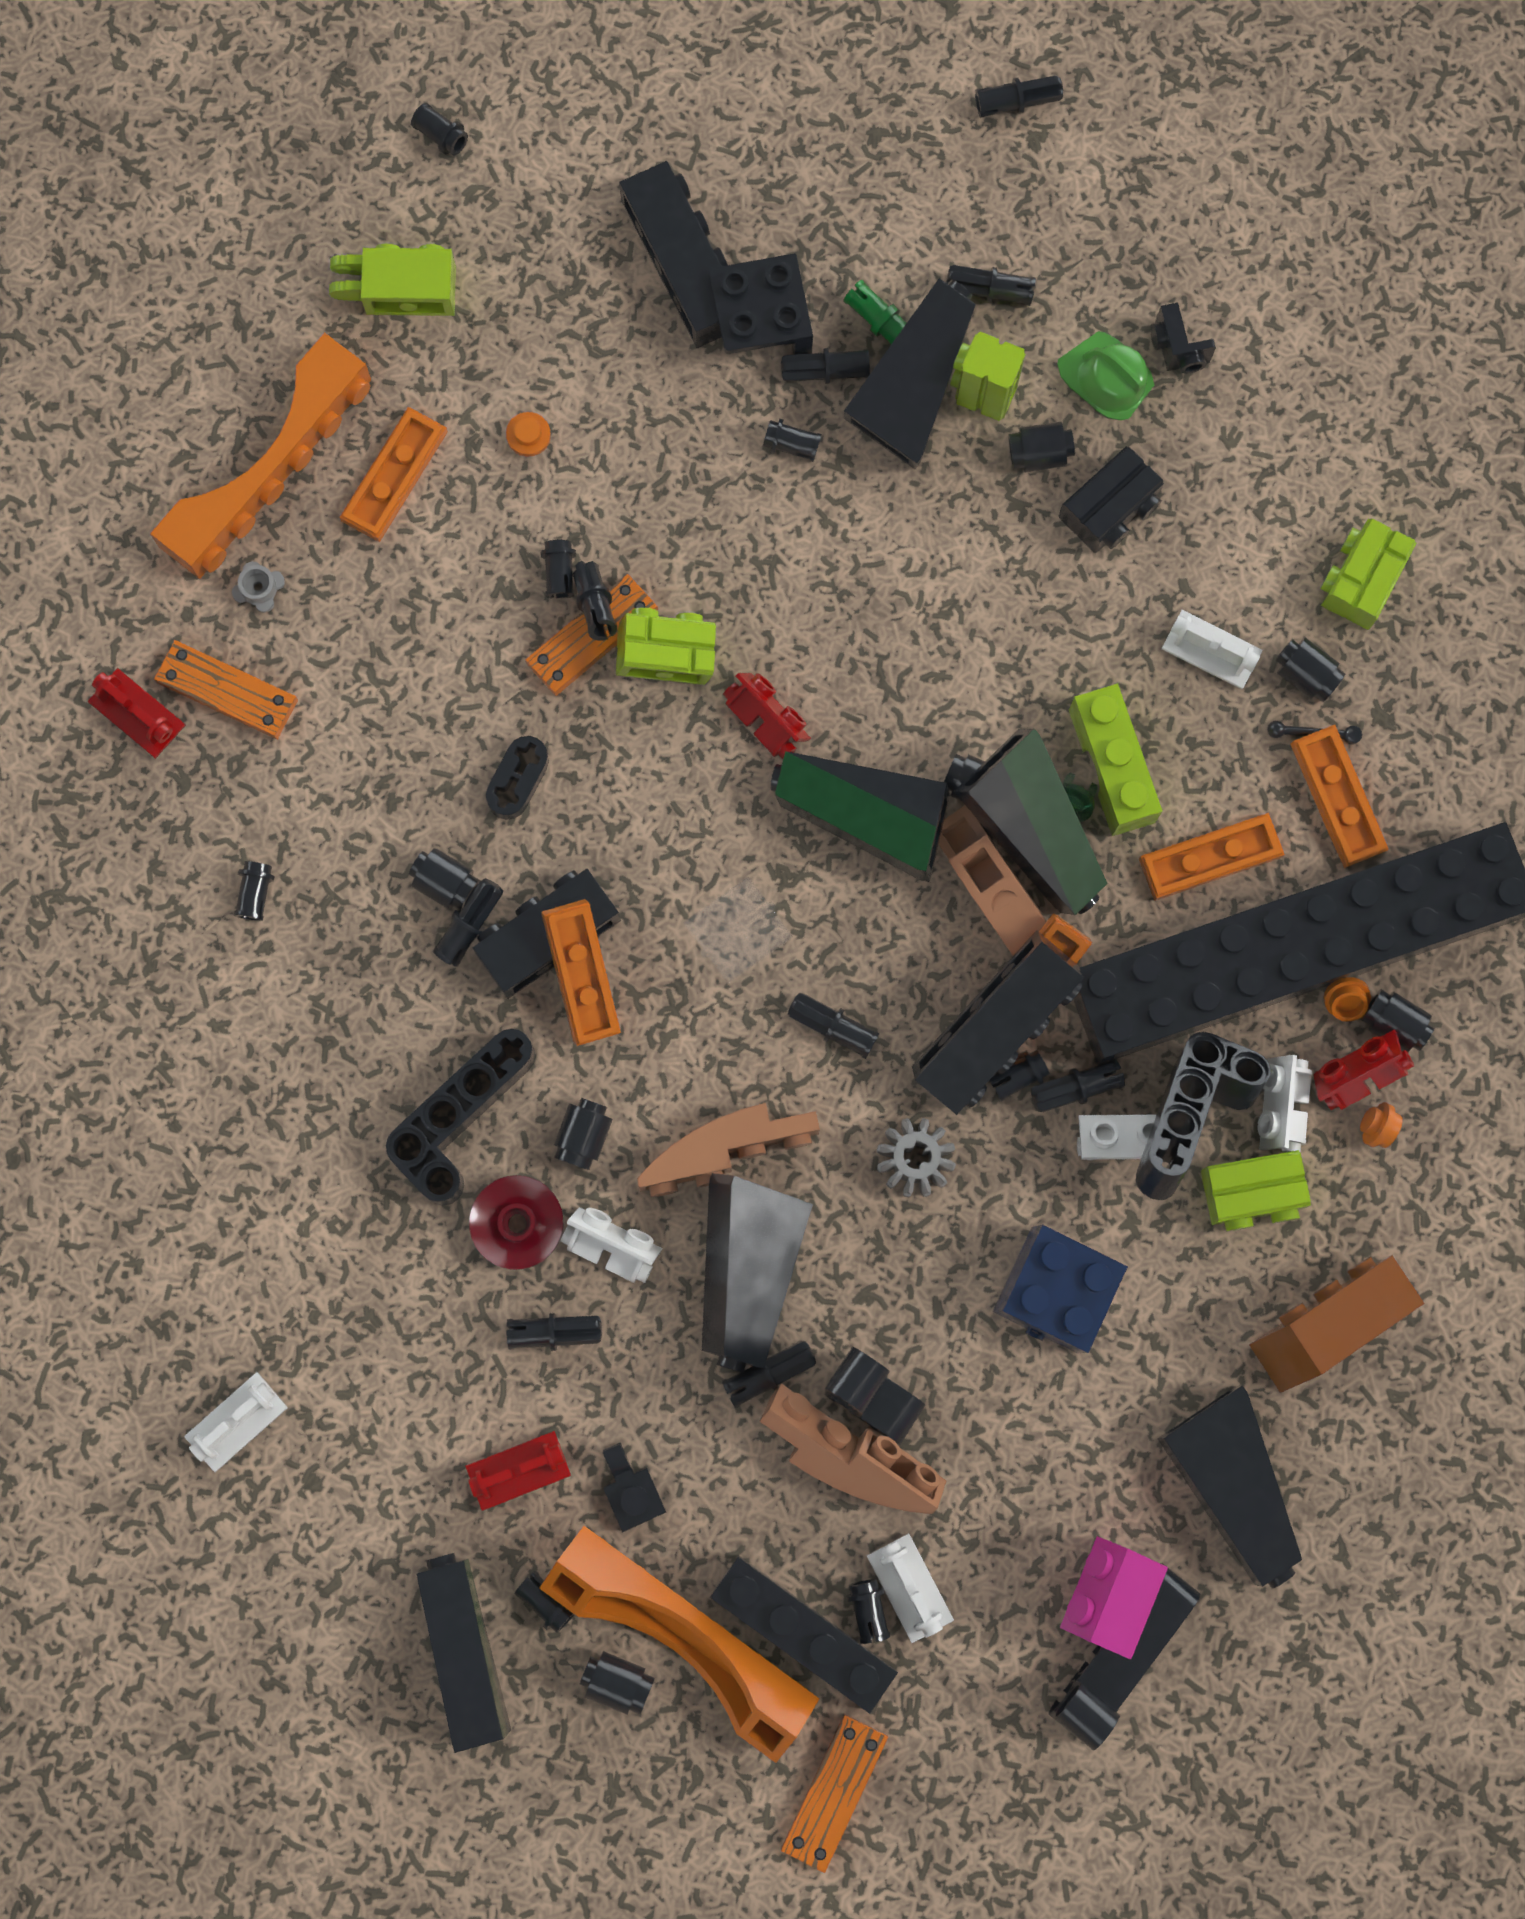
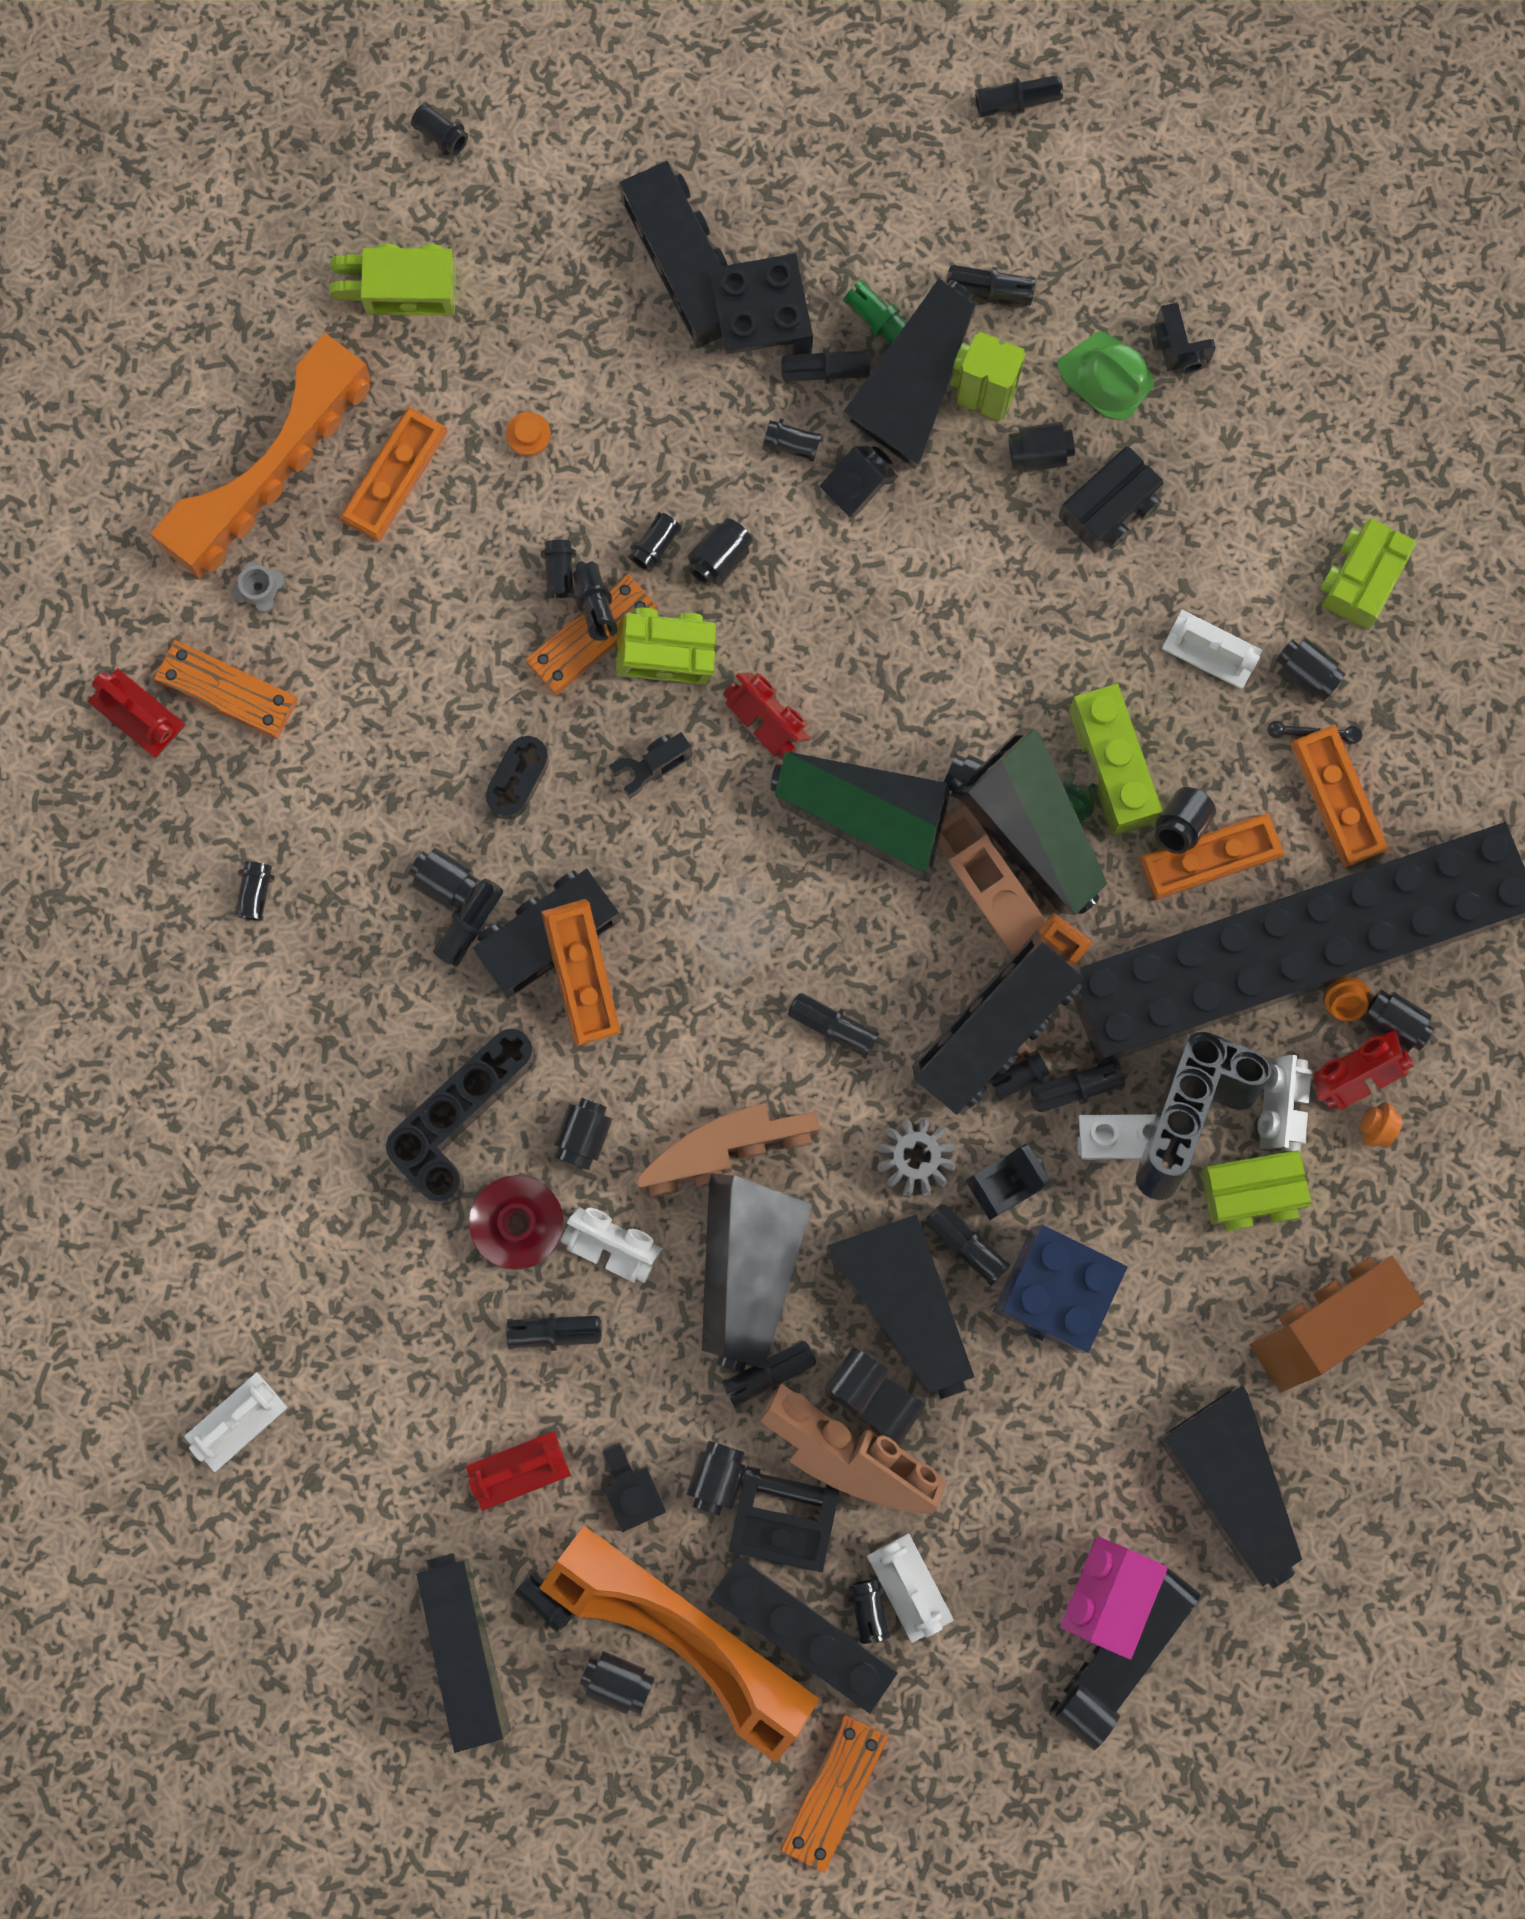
(654, 542): none -> black pin
(662, 757): none -> black plate
(716, 1478): none -> black brick
(719, 552): none -> black brick
(780, 1535): none -> black plate
(858, 478): none -> black bracket
(904, 1296): none -> black slope
(967, 1243): none -> black axle
(1008, 1181): none -> black bracket
(1184, 820): none -> black brick

